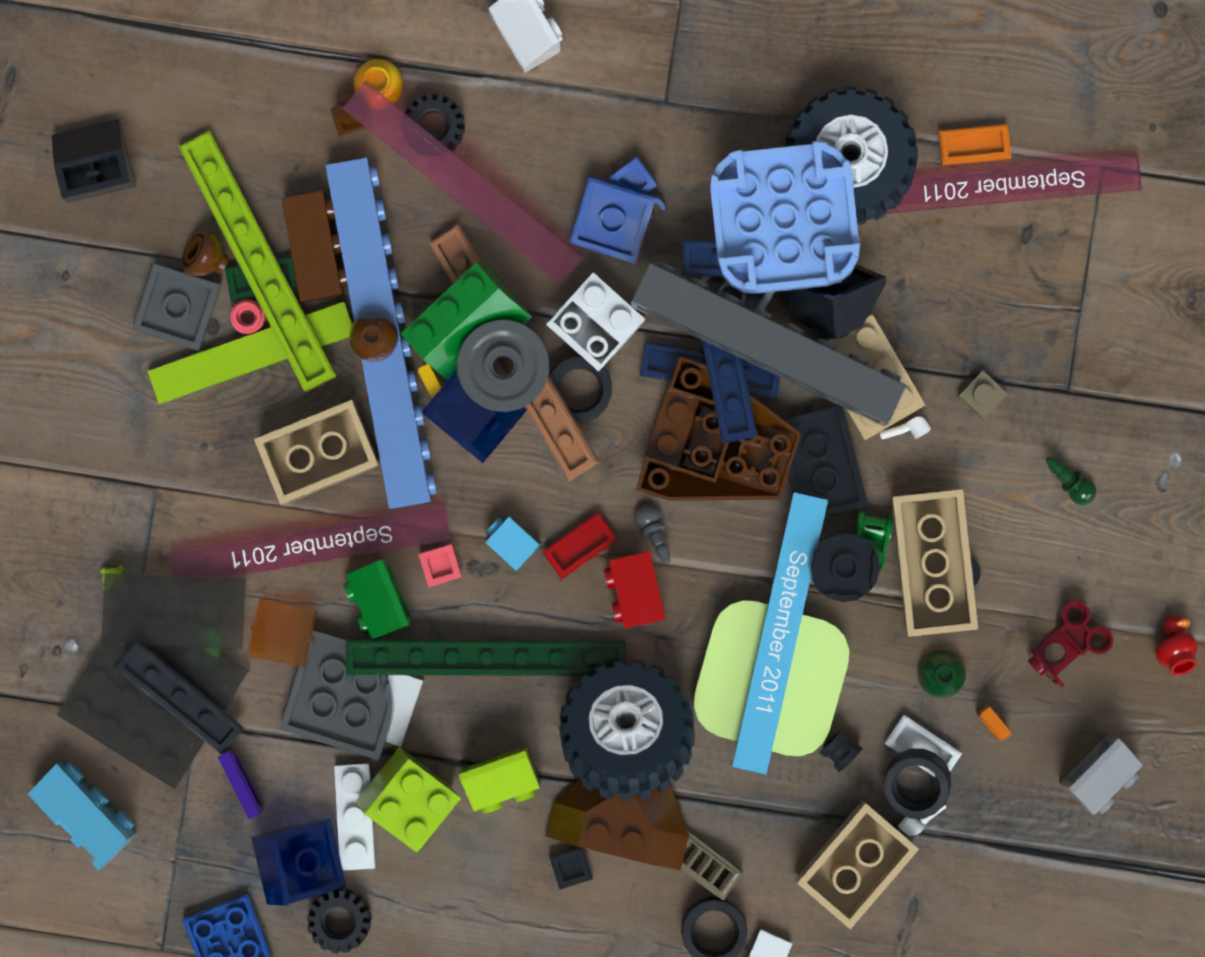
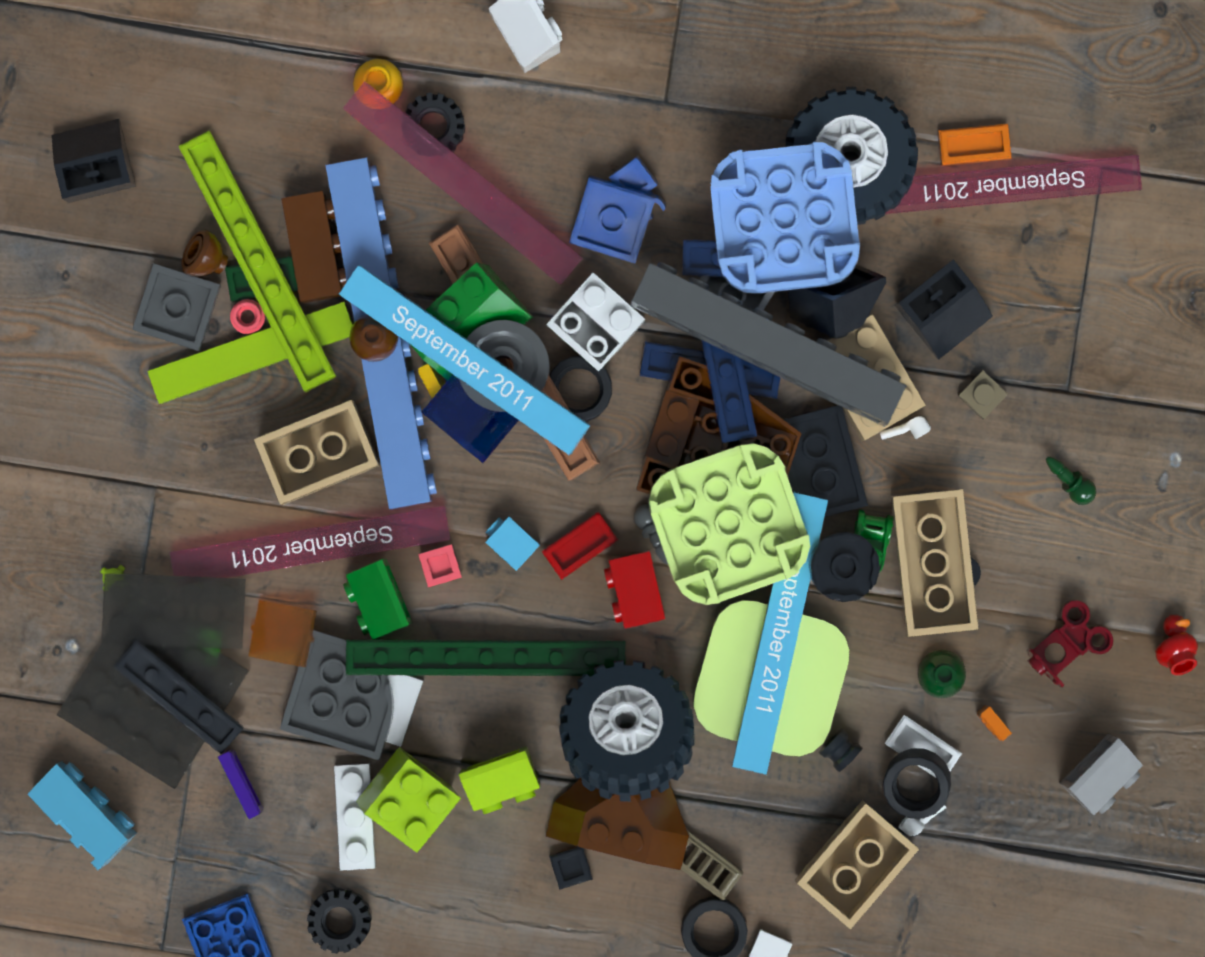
(298, 862): clear blue slope -> none
(343, 121): reddish brown tile -> none
(464, 360): none -> medium azure tile
(728, 523): none -> yellowish green tile
(945, 309): none -> black slope

